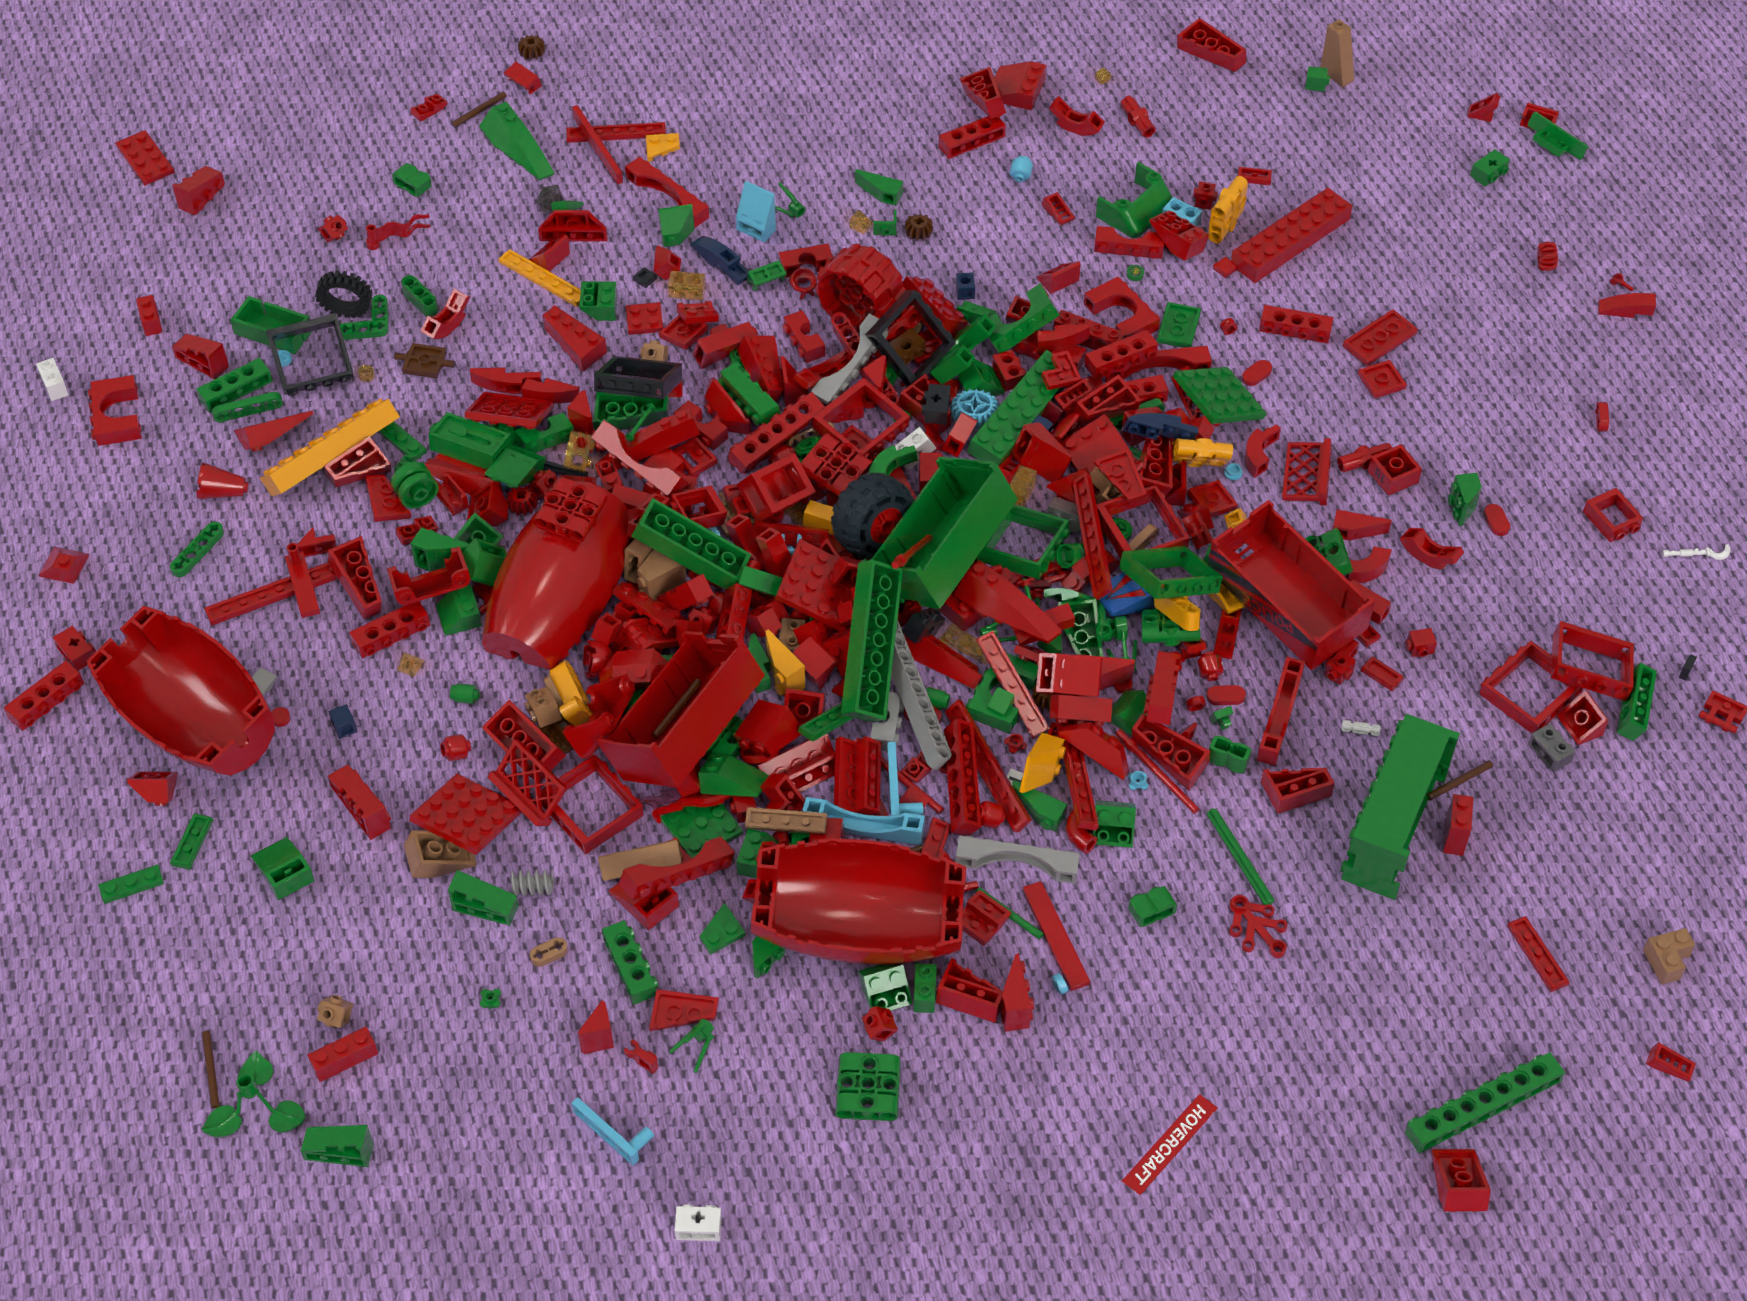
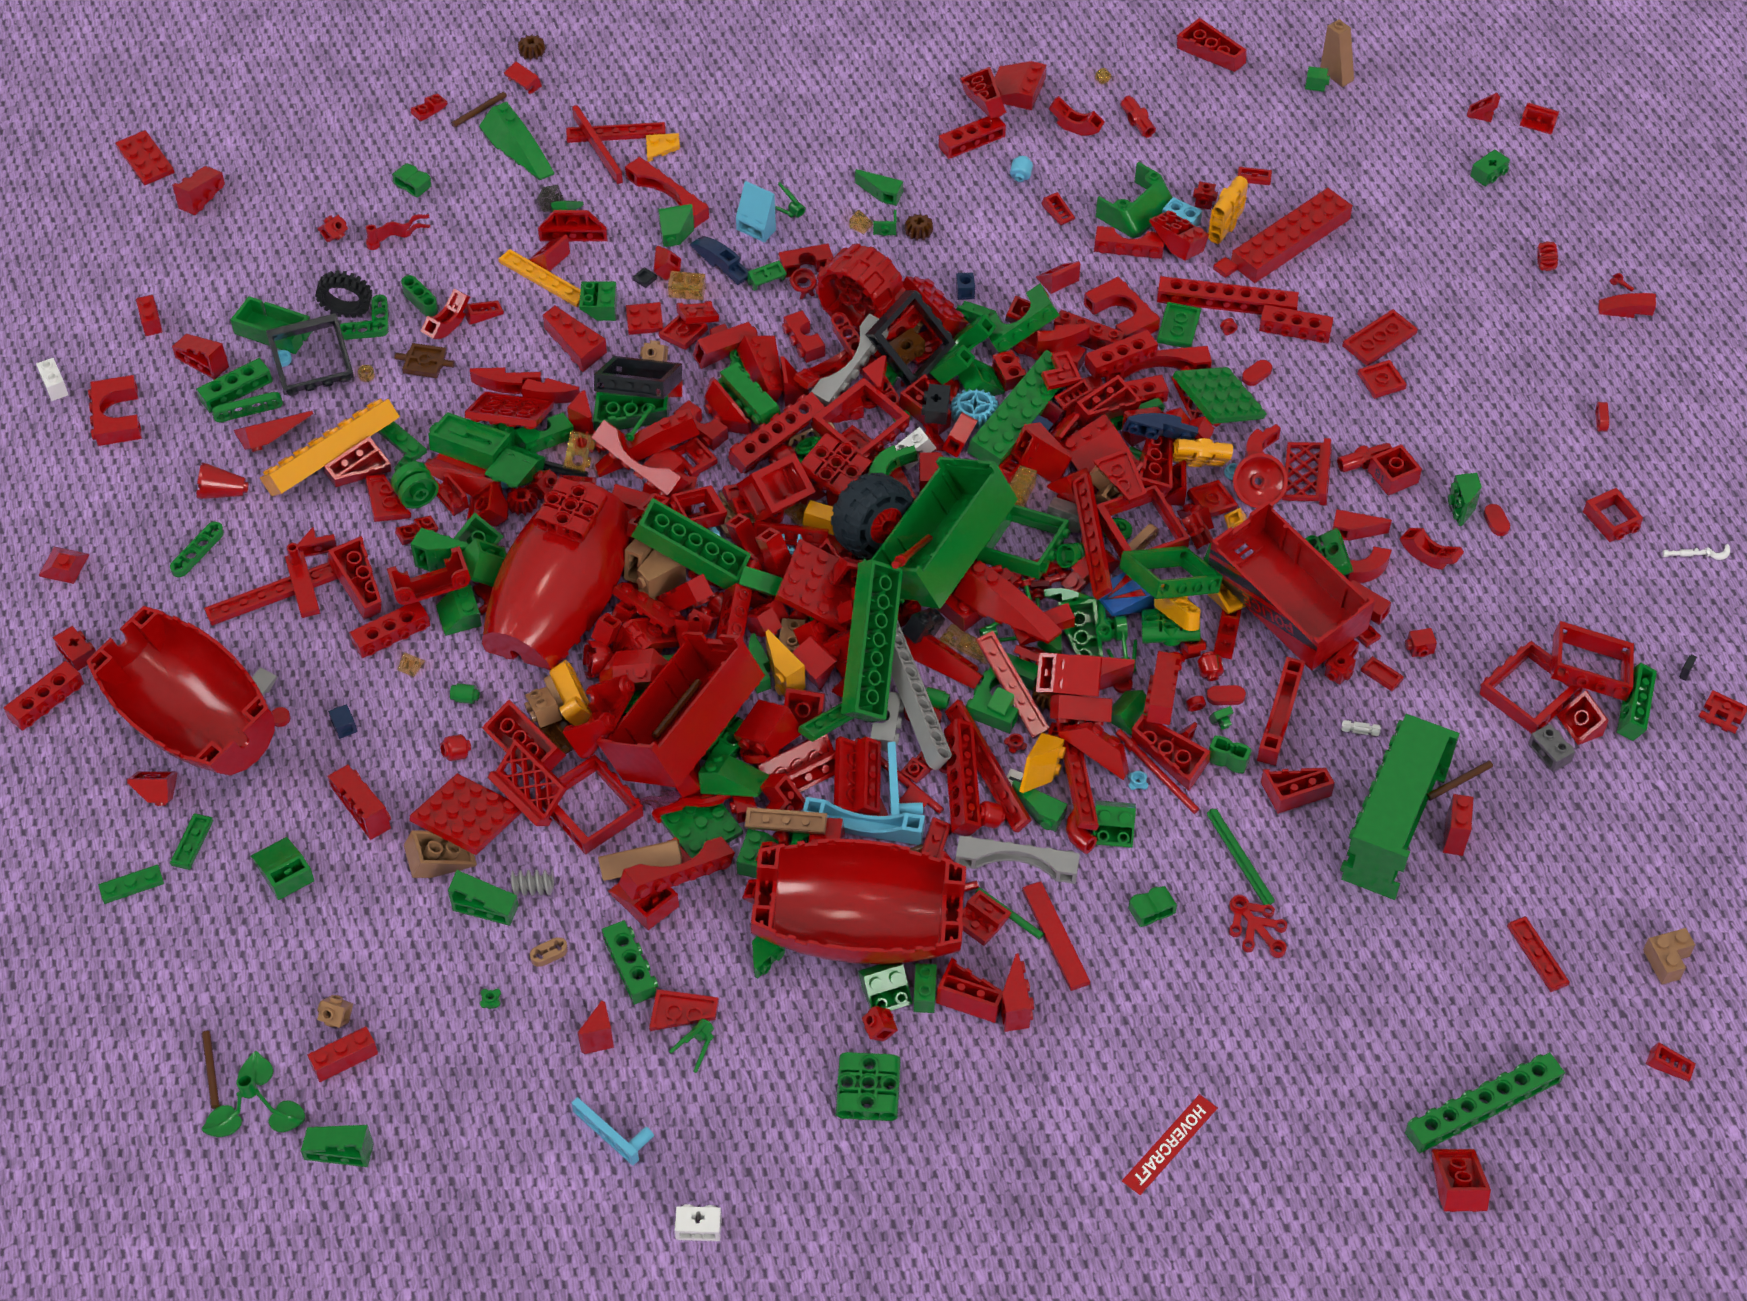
(477, 311): none -> red slope
(608, 474): red slope -> none
(645, 1059): red plate -> none
(721, 930): green wing -> none
(1059, 983): medium azure tile -> none
(1135, 273): green tile -> none
(1223, 296): none -> red brick
(1272, 478): none -> red dish
(1555, 138): green bracket -> none

